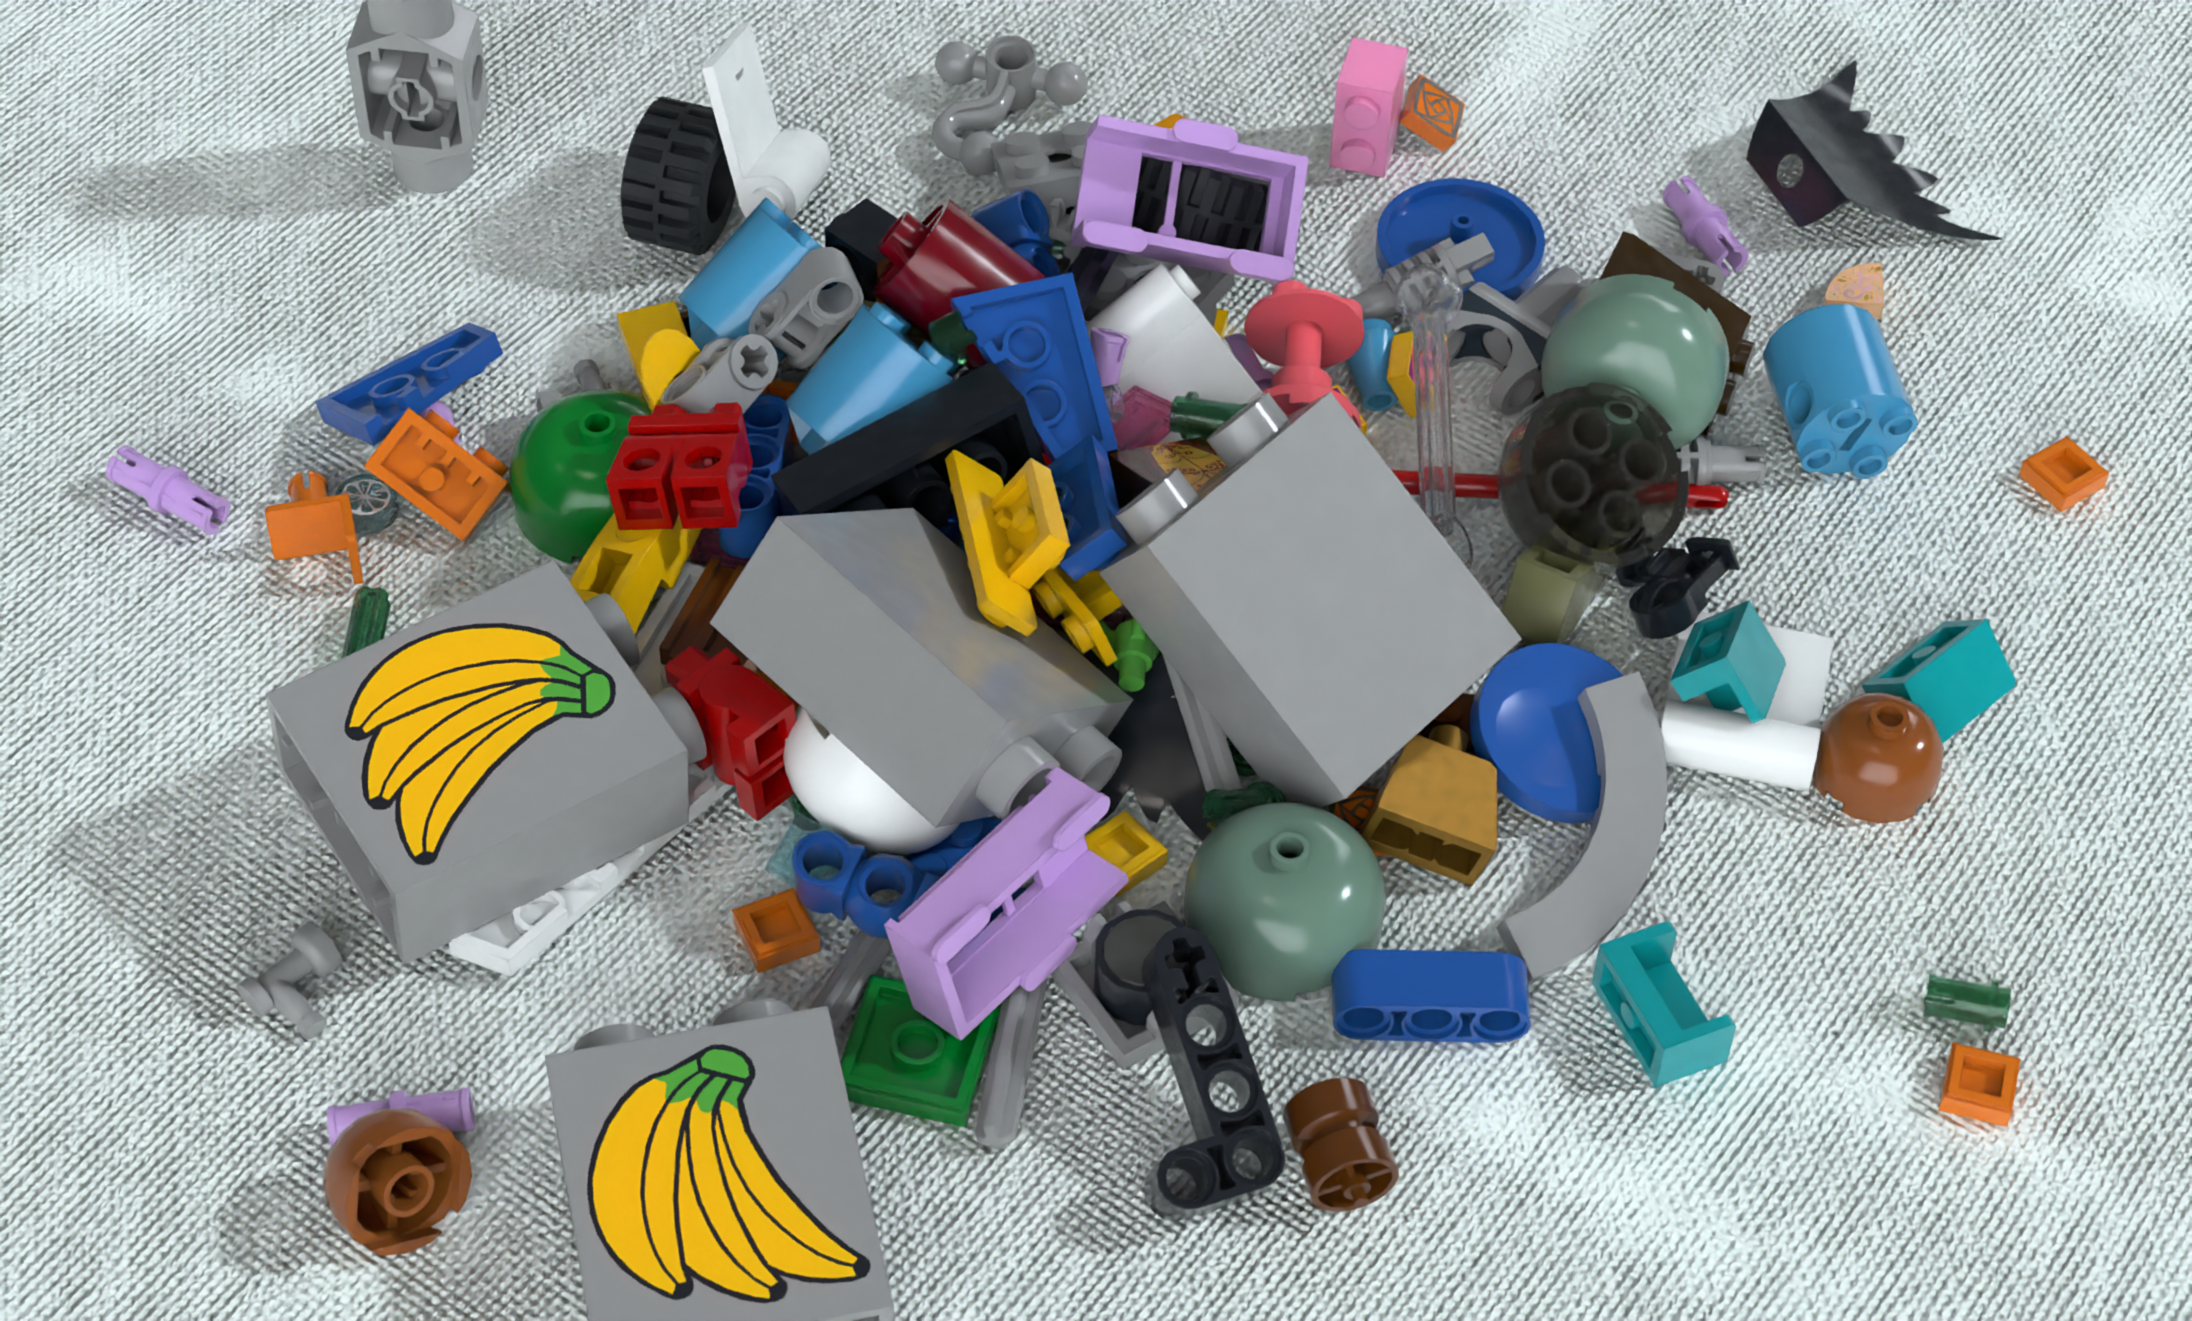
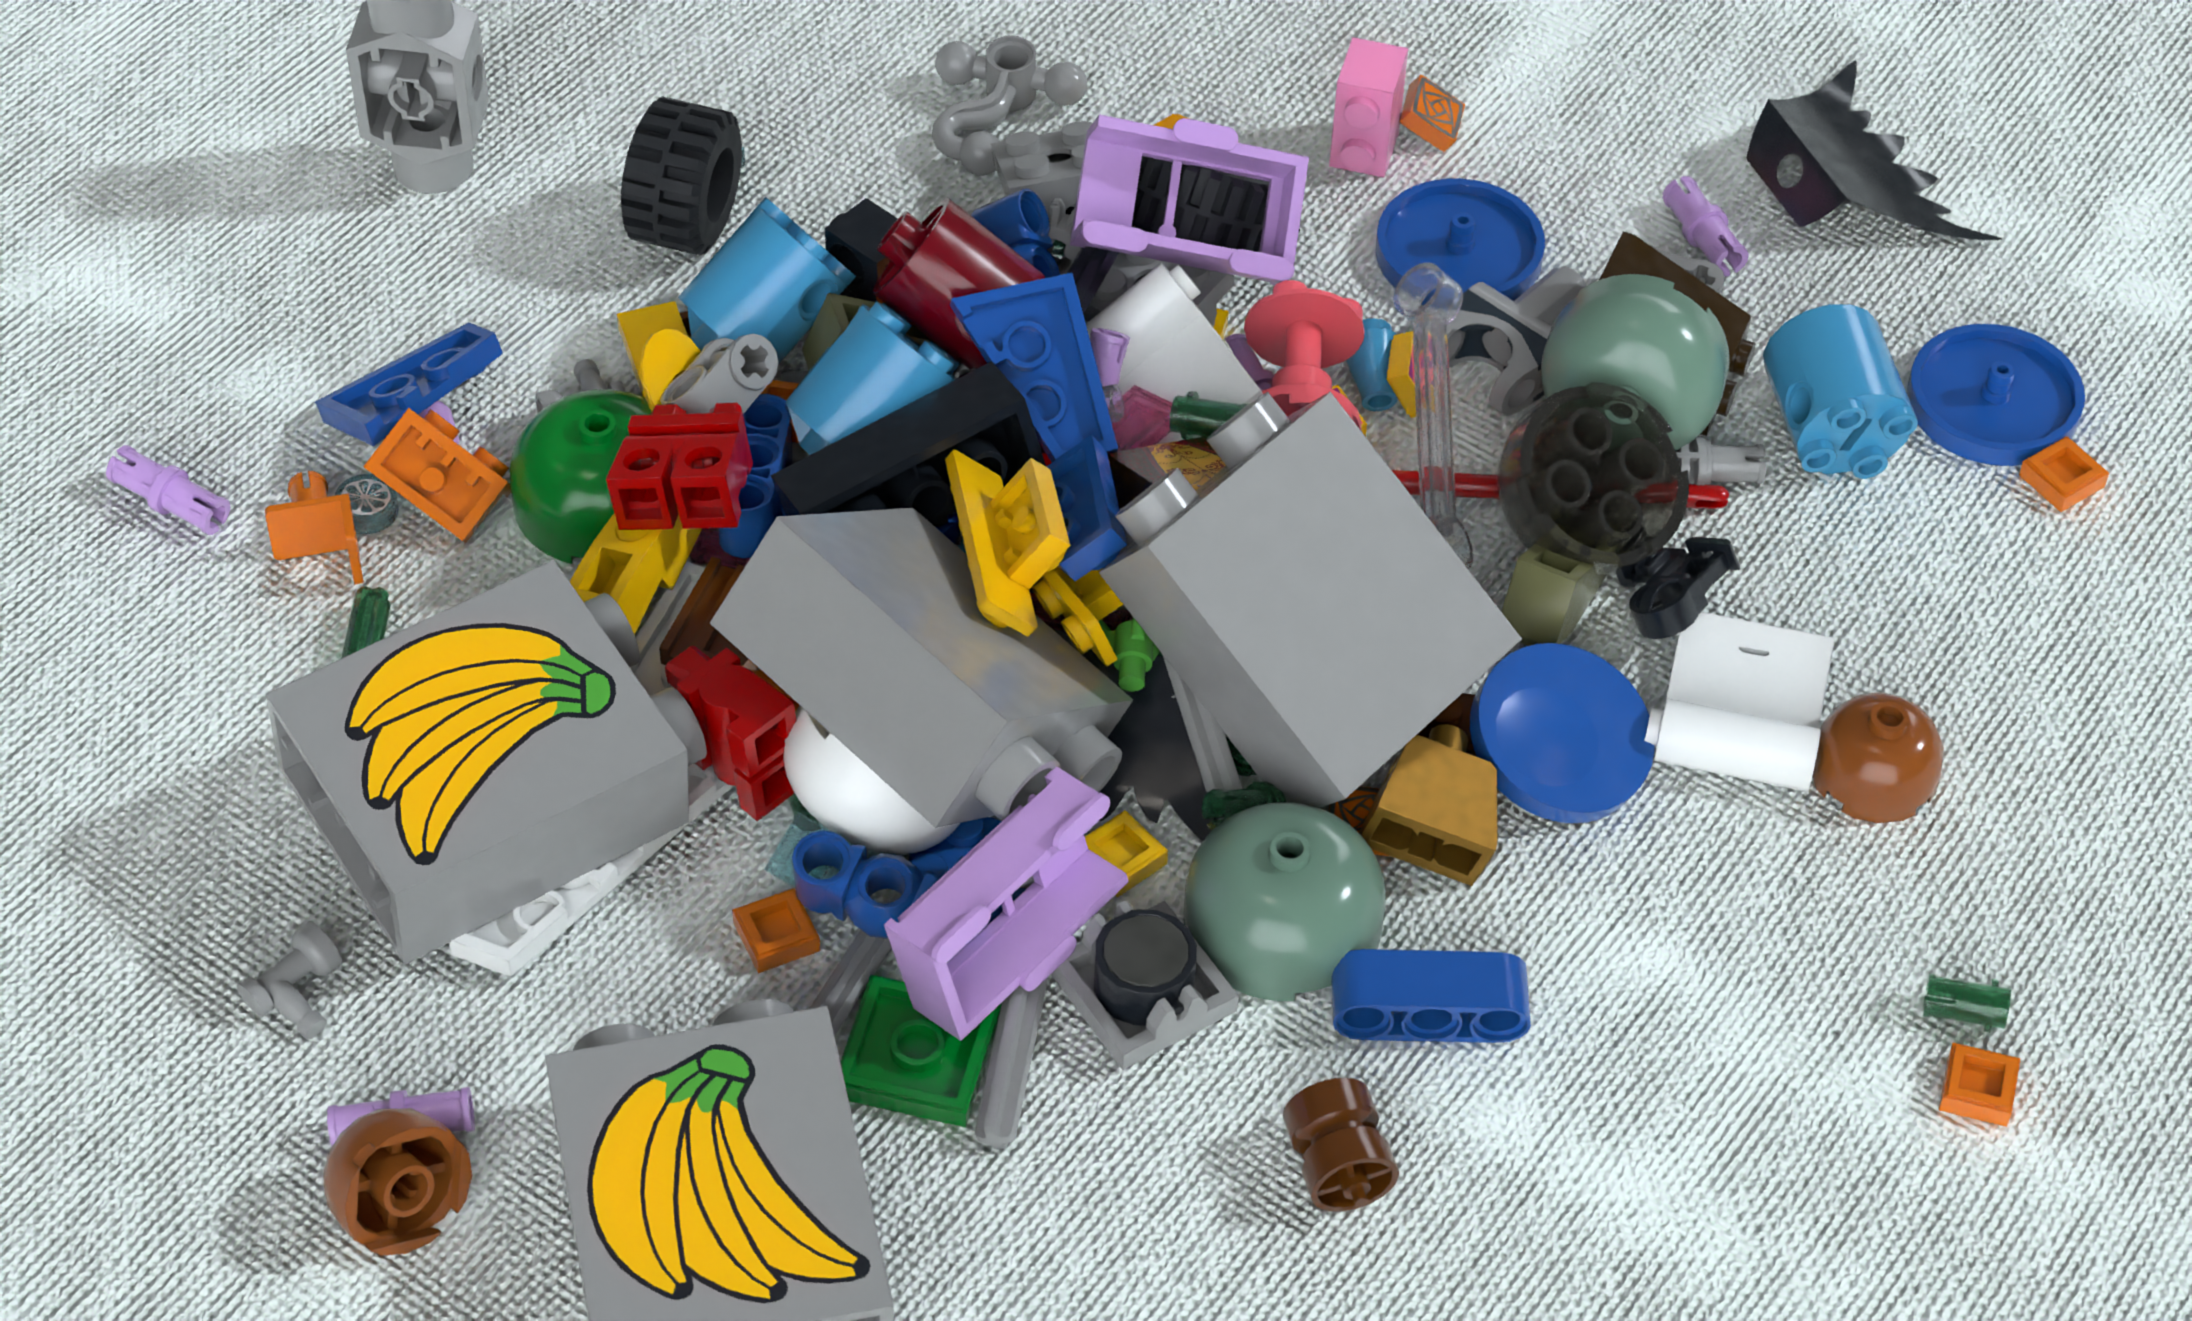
(759, 155): white door -> none
(801, 315): light grey piece -> none
(951, 337): clear green hand -> none
(1195, 1068): black beam -> none
(1455, 260): light grey hinge -> none
(1621, 836): light grey tile -> none
(1657, 1008): teal panel -> none
(1731, 662): teal panel -> none
(1859, 287): light nougat tile -> none
(1949, 674): teal panel -> none
(1994, 393): none -> blue piece

